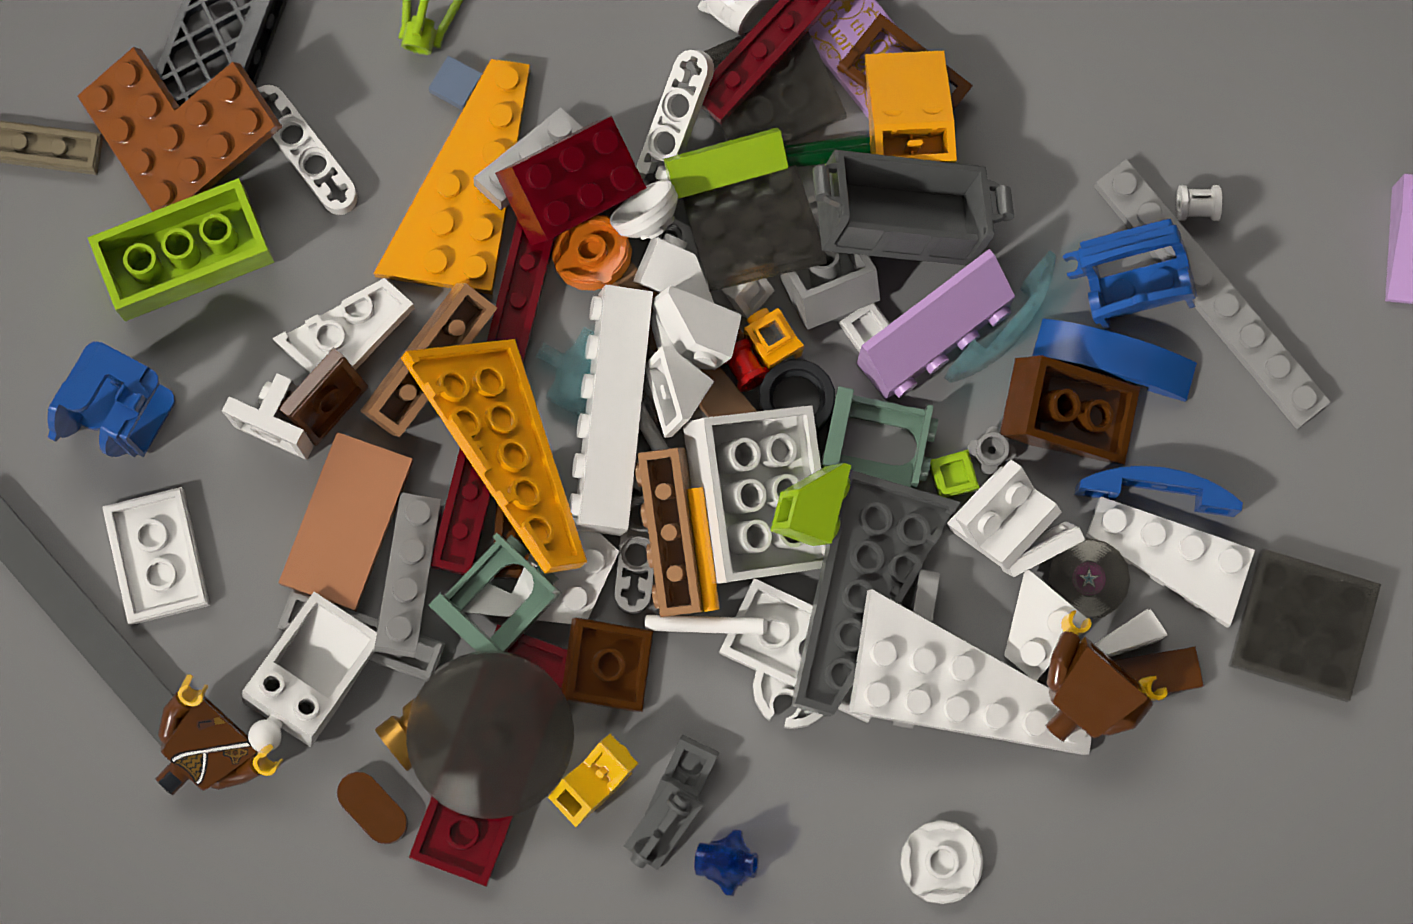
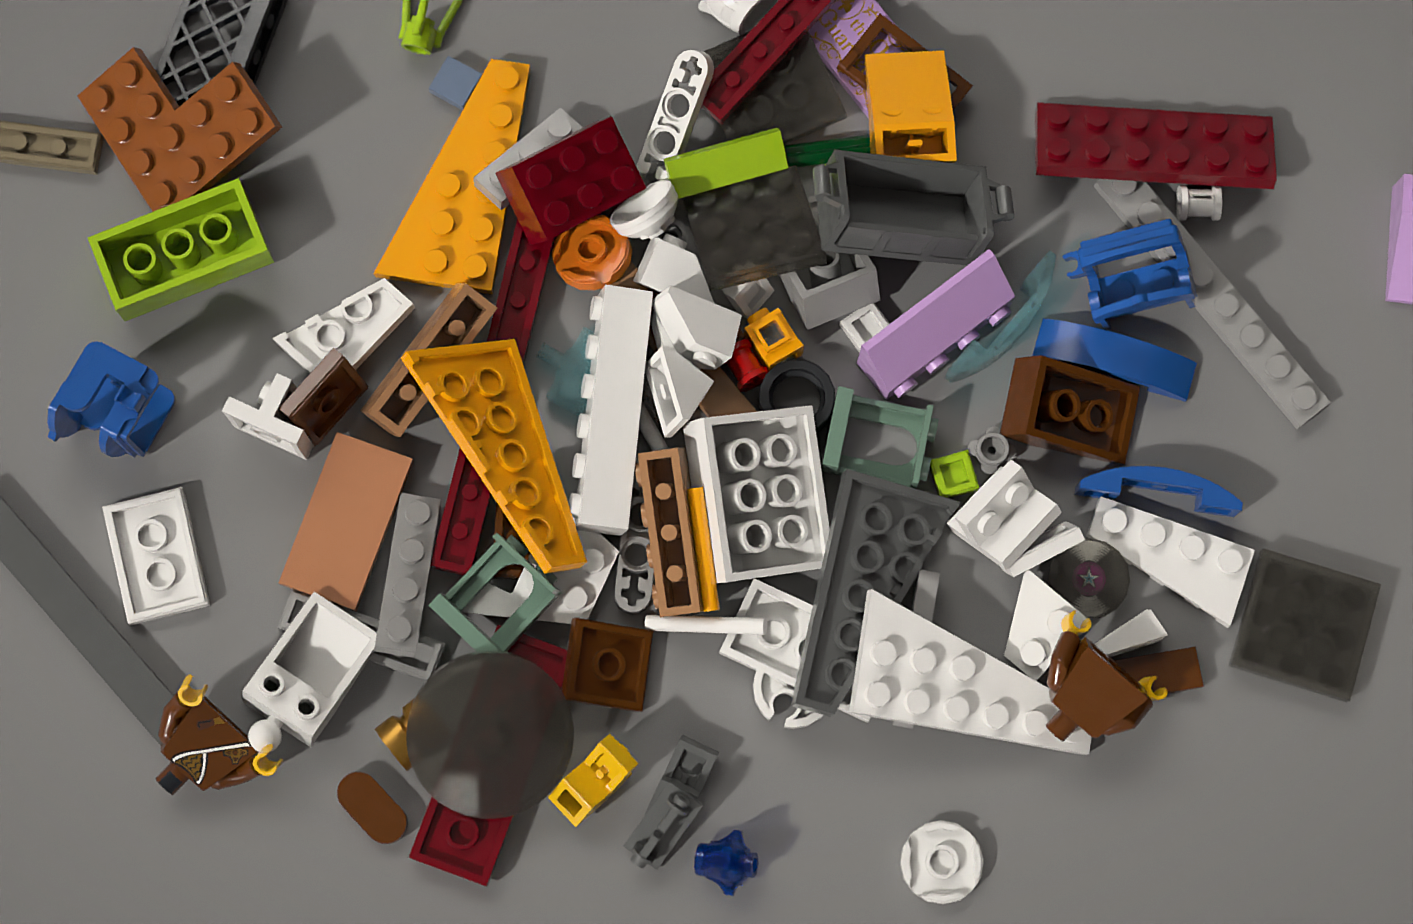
(308, 147): white beam -> none
(813, 505): lime slope -> none
(1155, 145): none -> dark red plate

